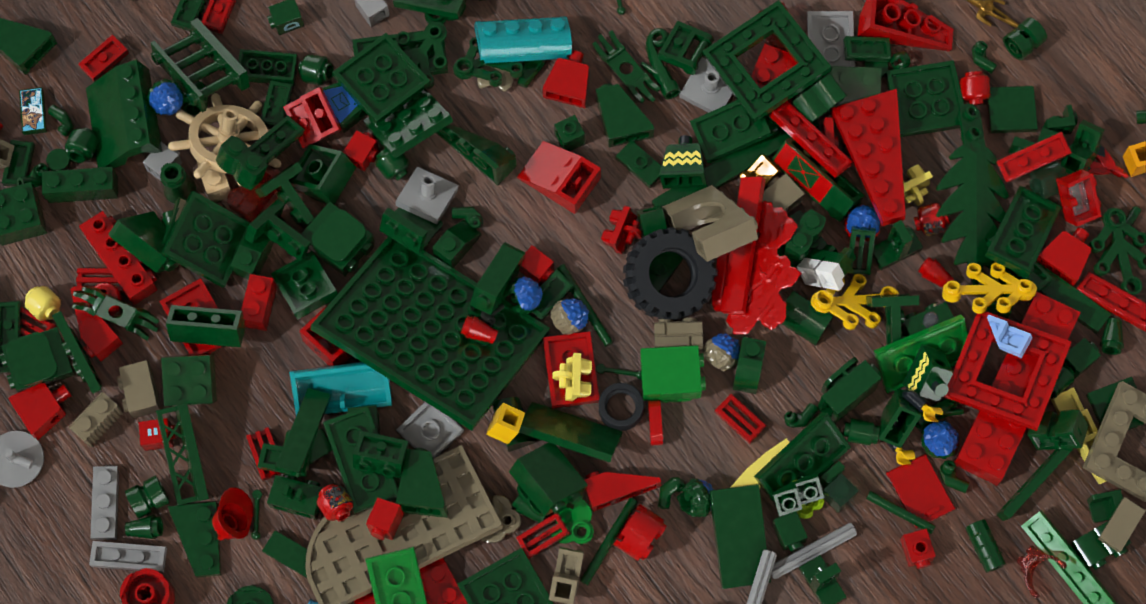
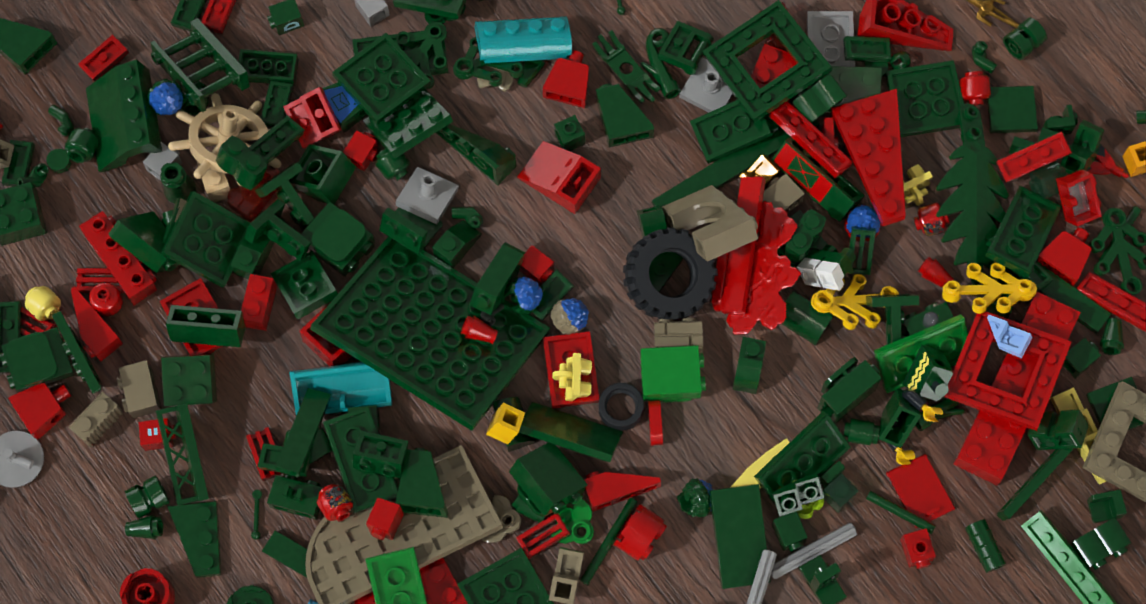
(33, 111): tile -> none
(80, 185): dark green brick -> none
(105, 503): light grey plate -> none
(127, 556): light grey plate -> none
(129, 317): dark green piece -> none
(233, 515): red piece -> none
(316, 69): dark green head -> none
(430, 430): light grey tile -> none
(592, 317): dark green bar -> none
(600, 369): dark green hinge -> none
(625, 229): red hips -> none
(639, 163): dark green plate -> none
(667, 489): dark green arm -> none
(683, 165): dark green torso -> none
(722, 351): piece -> none
(755, 432): red tile -> none
(802, 419): dark green arm -> none
(899, 245): dark green bracket -> none
(940, 440): blue piece -> none
(950, 477): dark green arm -> none
(1029, 564): clear red helmet -> none
(1064, 380): dark green cone -> none
(1121, 524): dark tan tile -> none

